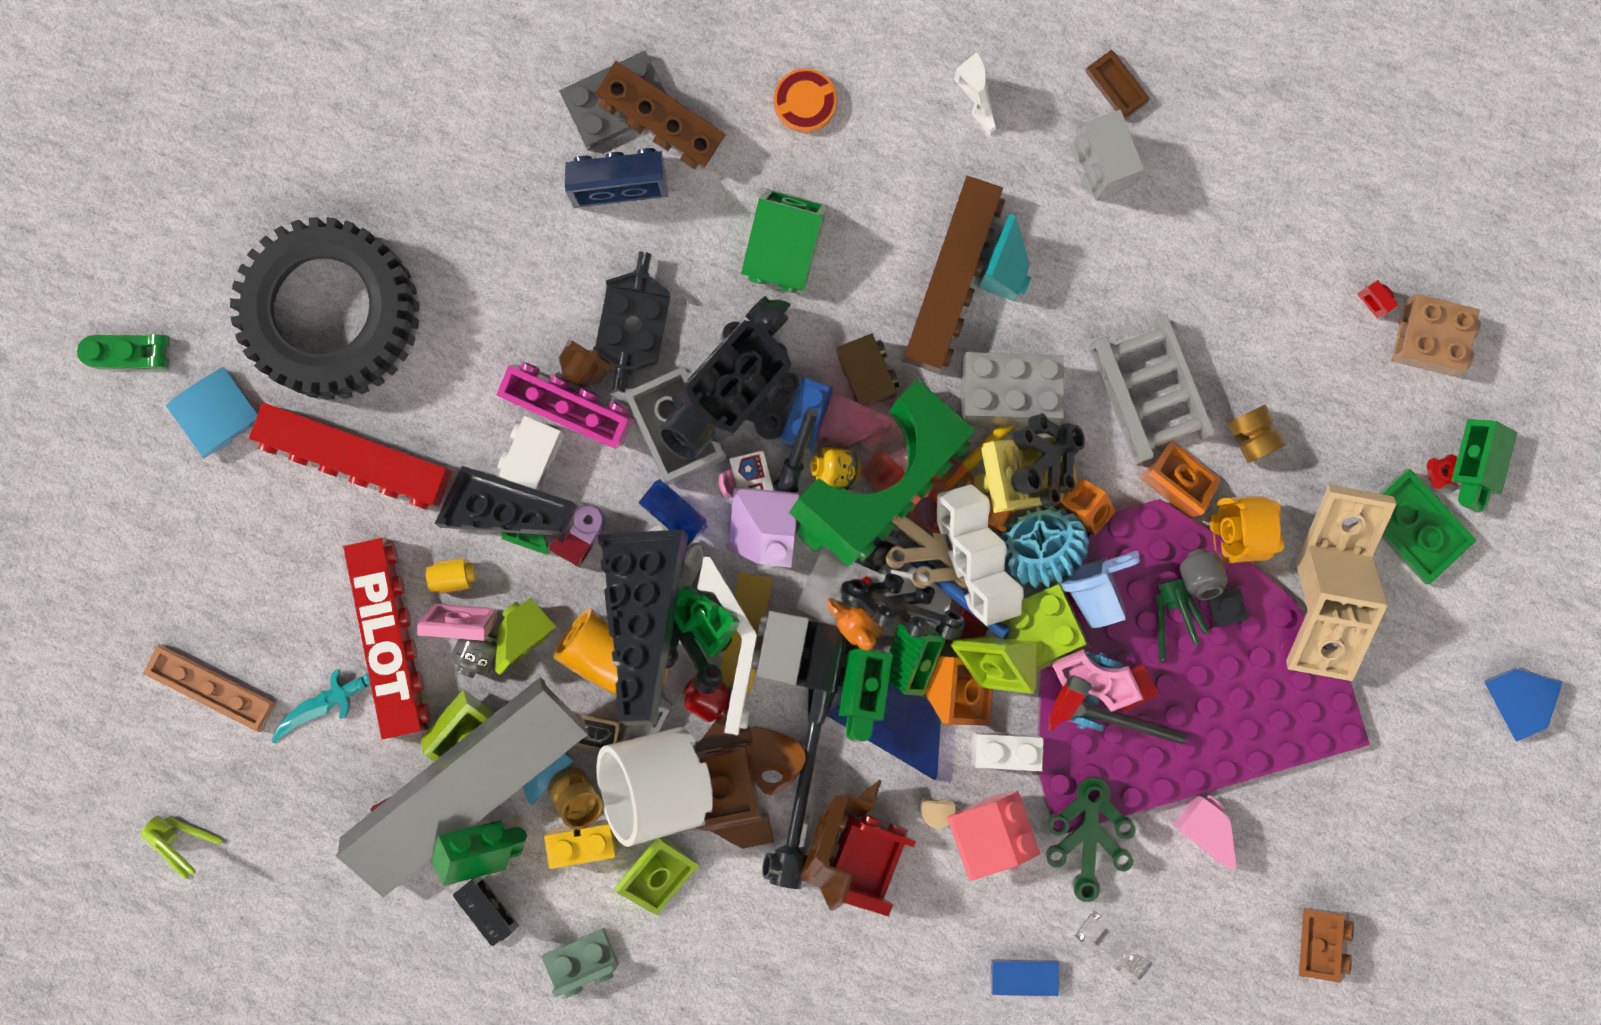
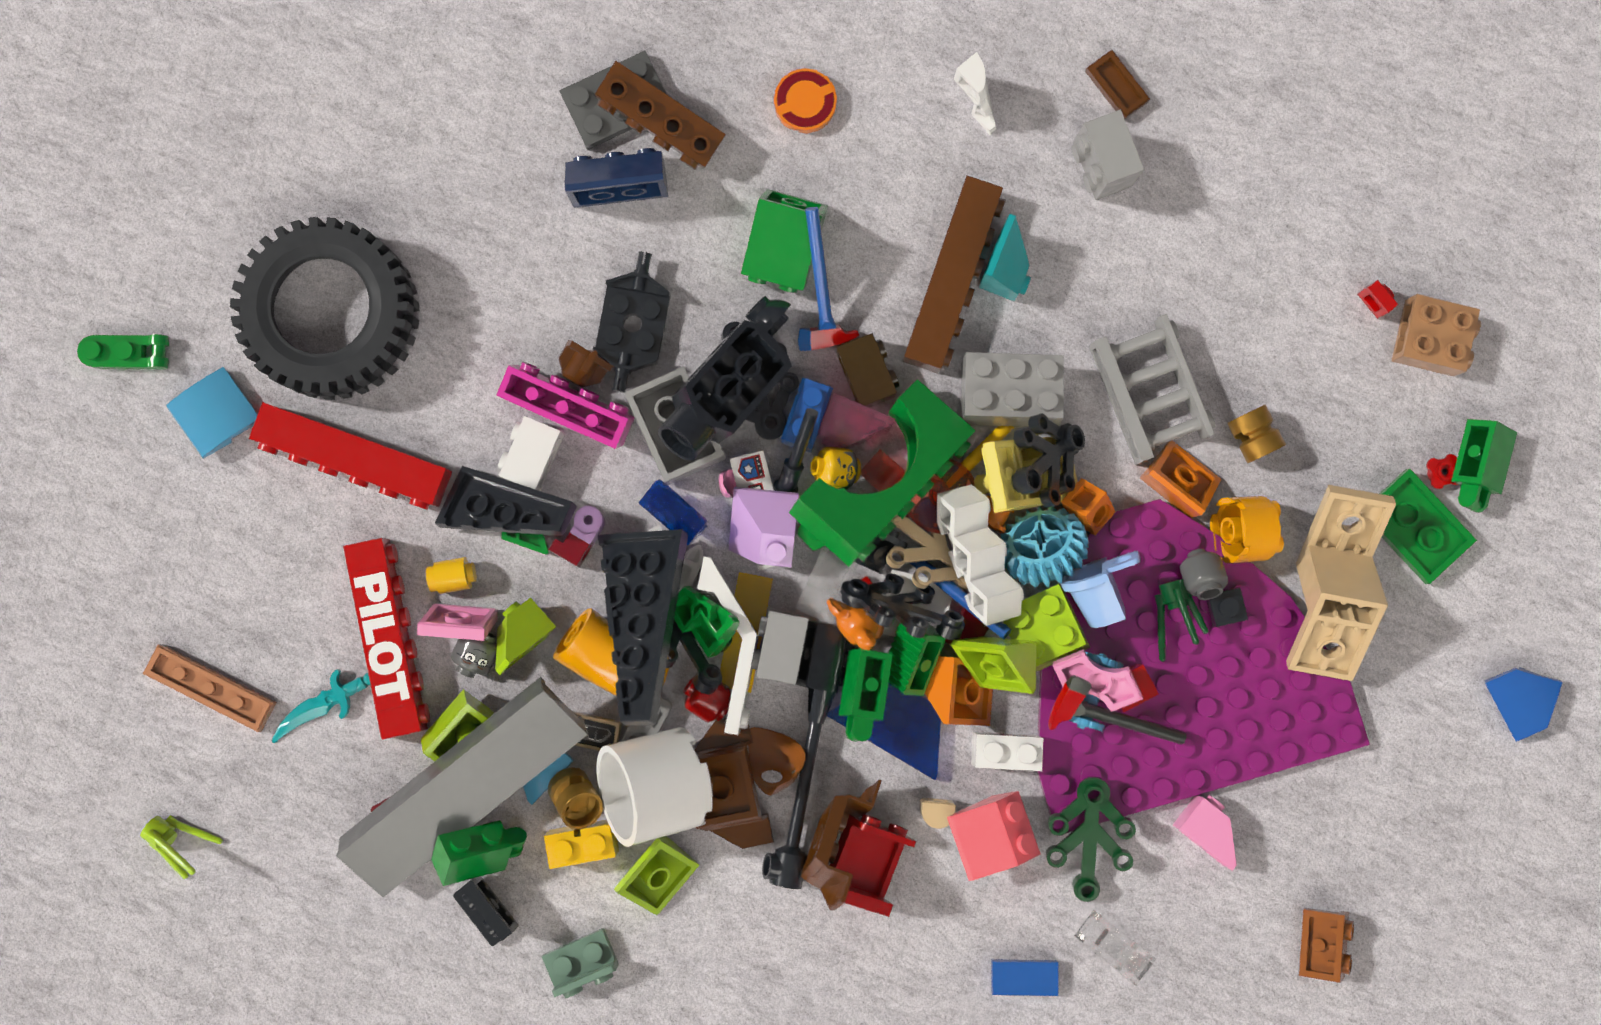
(827, 332): none -> blue piece

